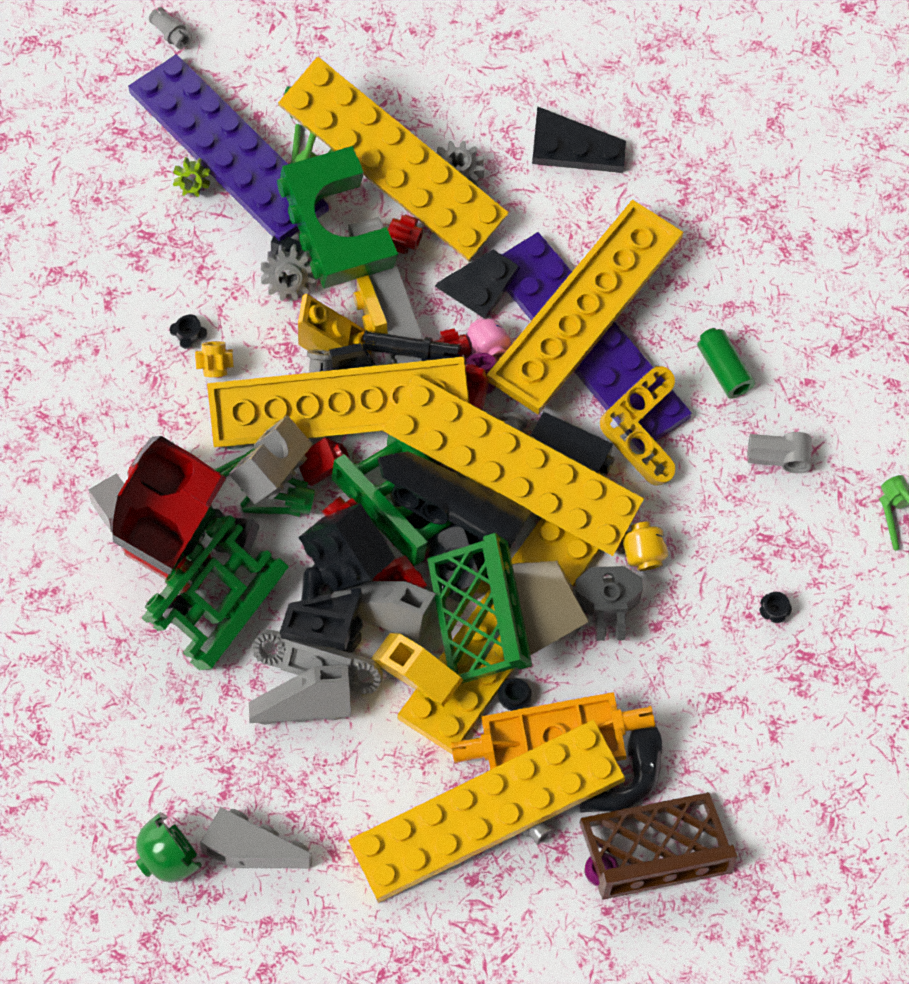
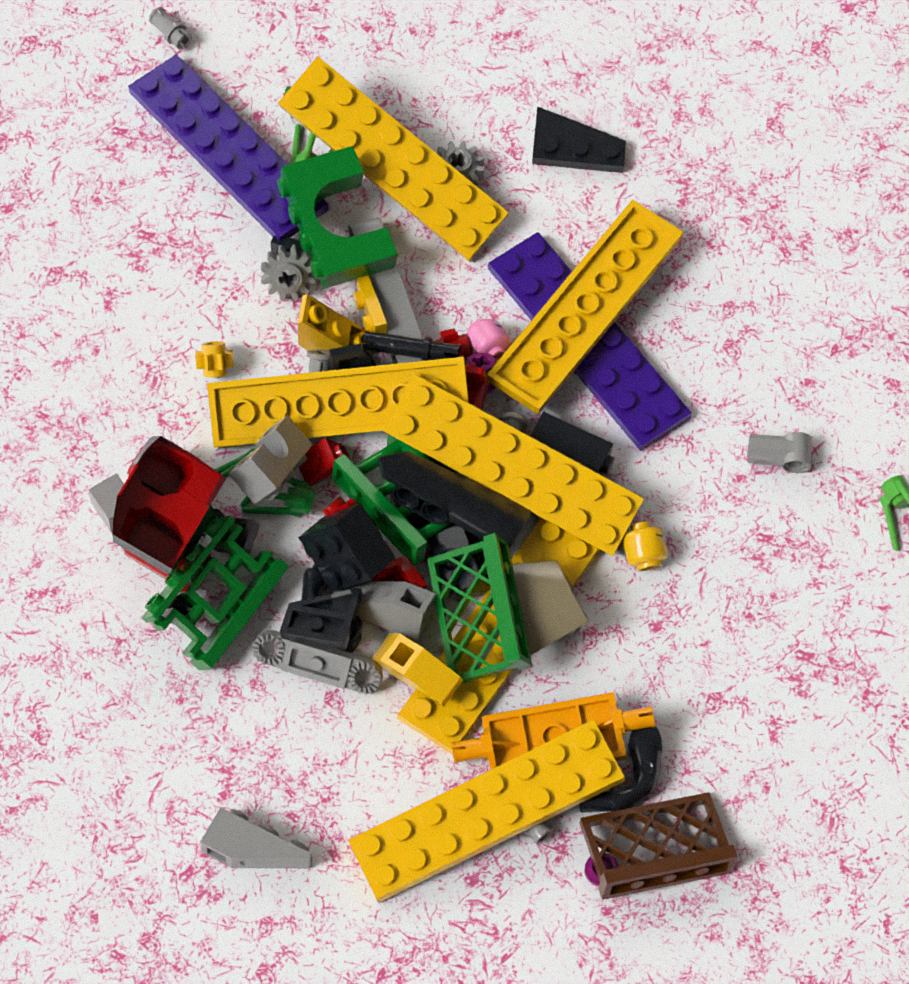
(165, 851): green cylinder -> none
(184, 323): black plate -> none
(199, 181): lime gear -> none
(310, 695): light grey slope -> none
(405, 233): red gear -> none
(480, 282): black wing -> none
(514, 694): black plate -> none
(608, 597): dark grey hinge -> none
(629, 420): yellow beam -> none
(725, 362): green brick -> none
(775, 599): black plate -> none

